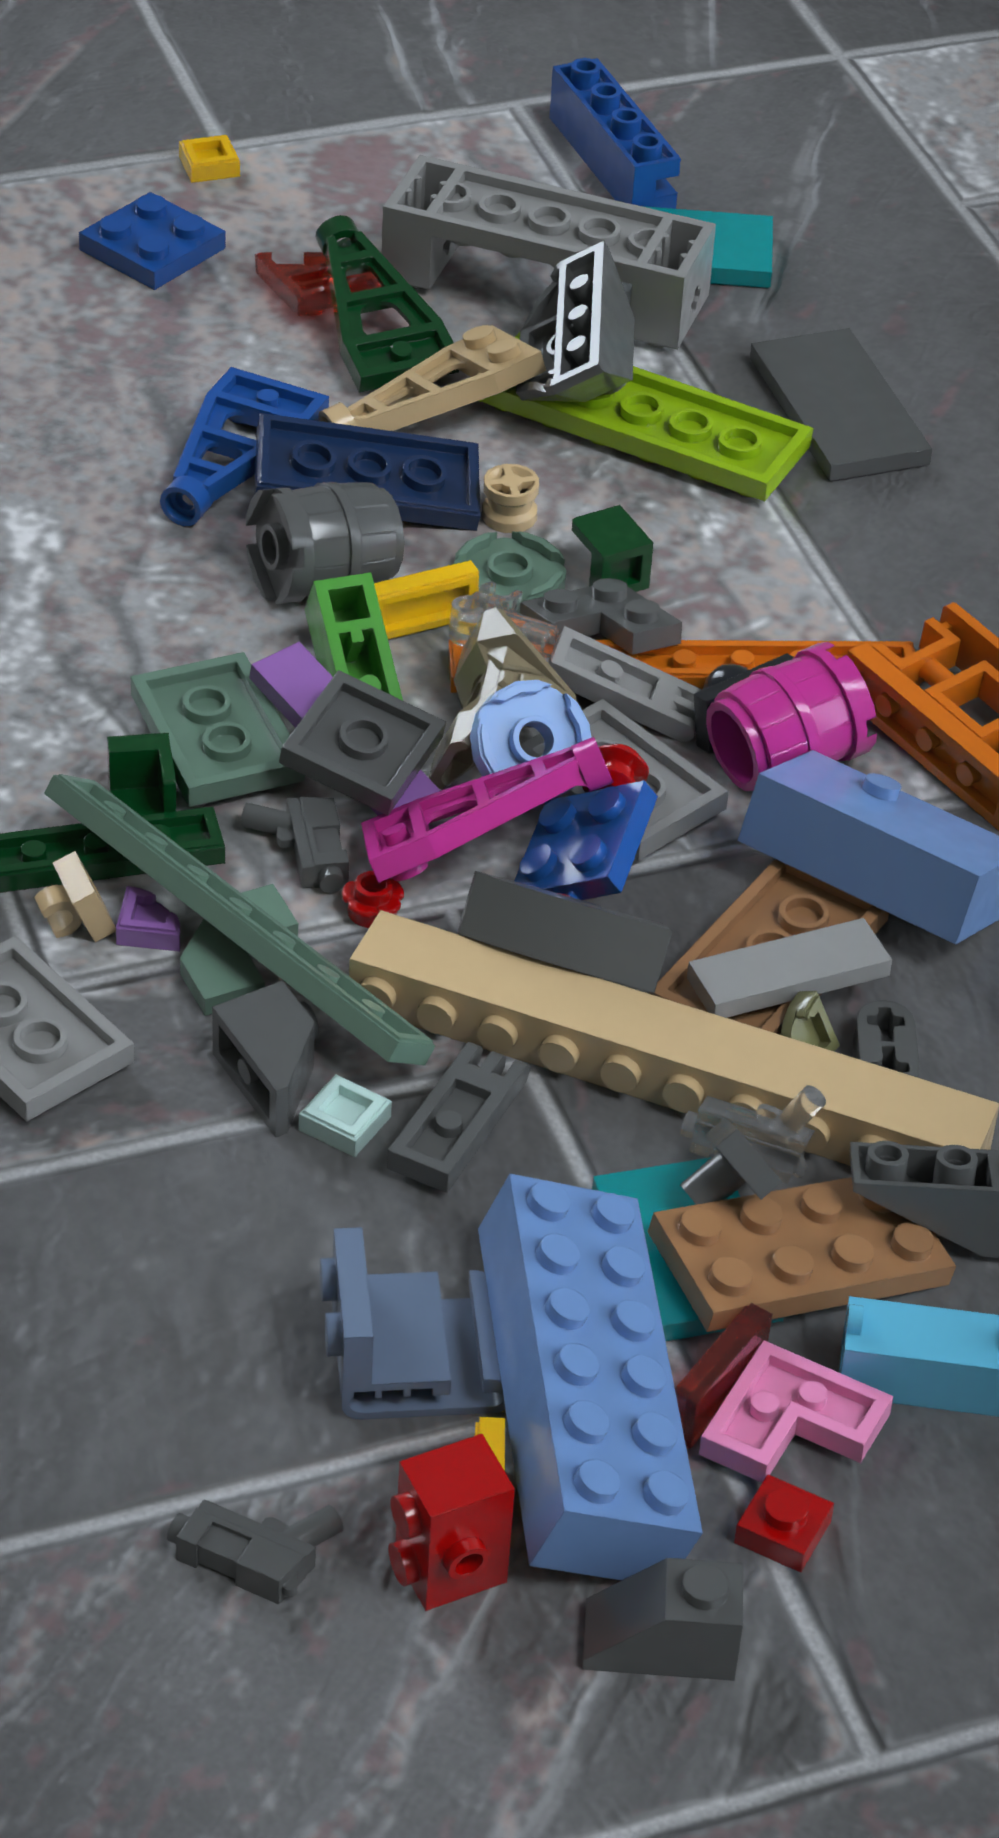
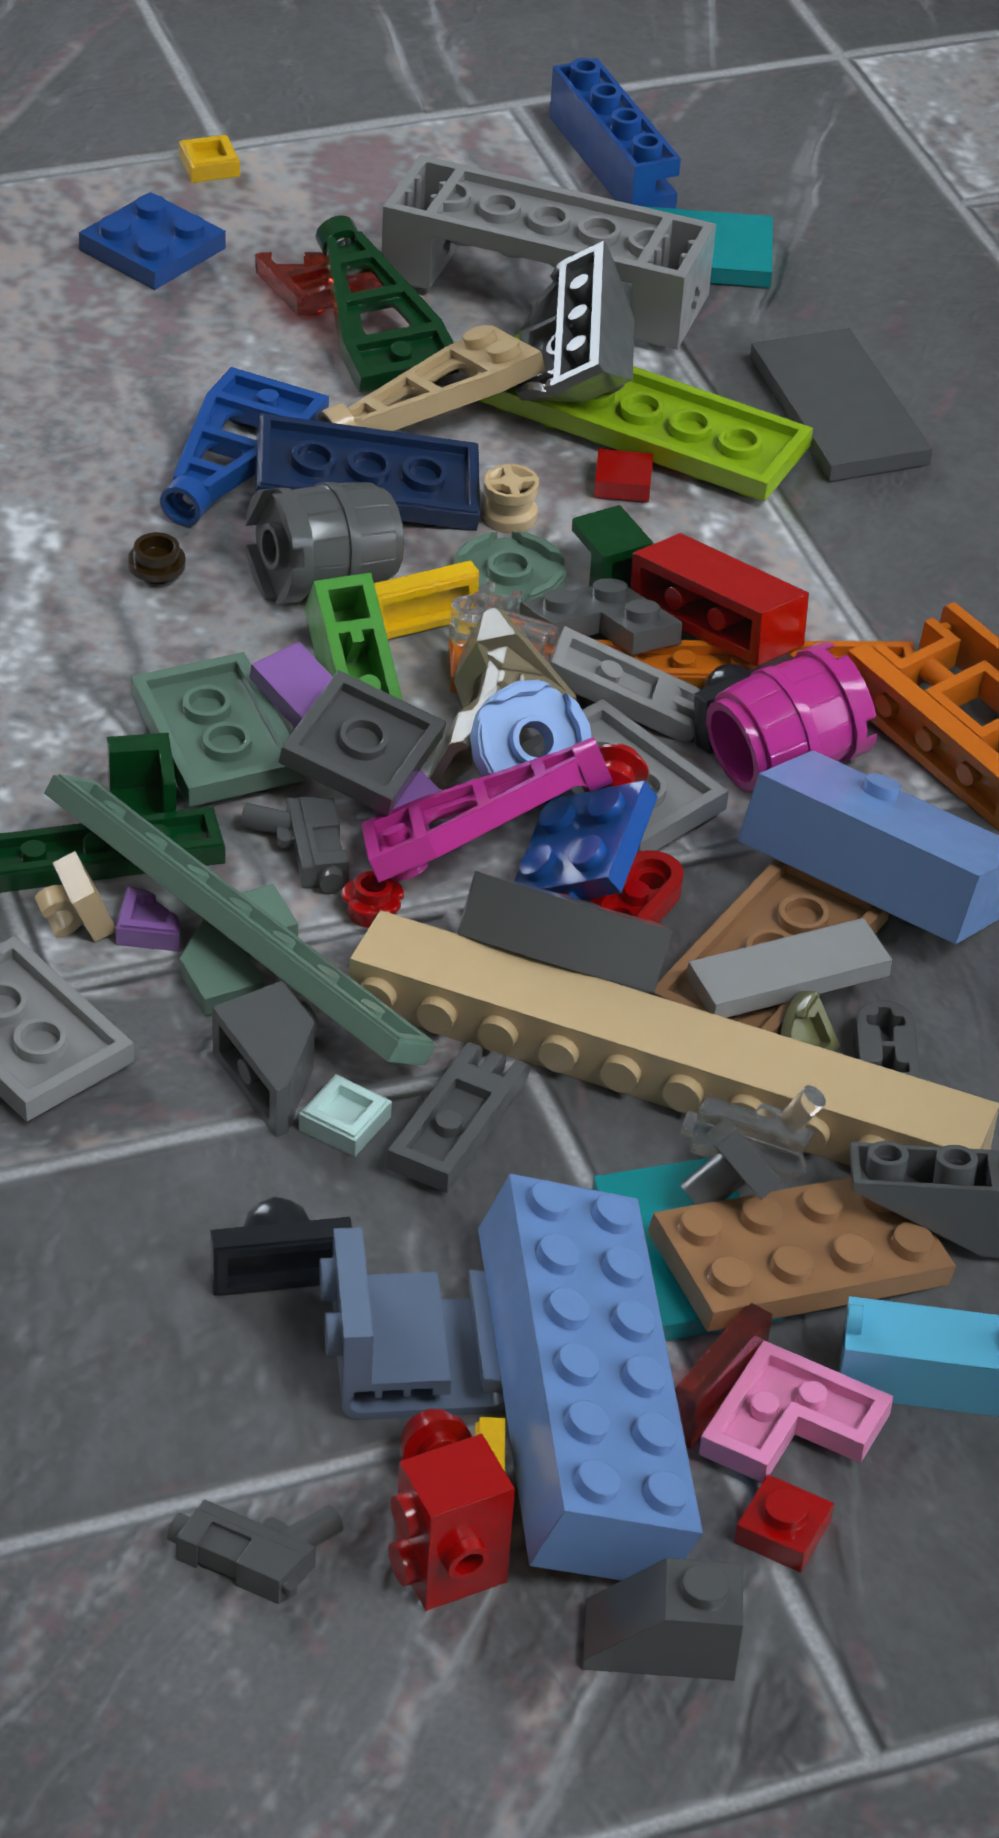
(156, 558): none -> dark brown plate
(272, 1250): none -> black tile
(431, 1431): none -> red plate
(623, 475): none -> red tile
(650, 888): none -> red plate
(722, 598): none -> red brick

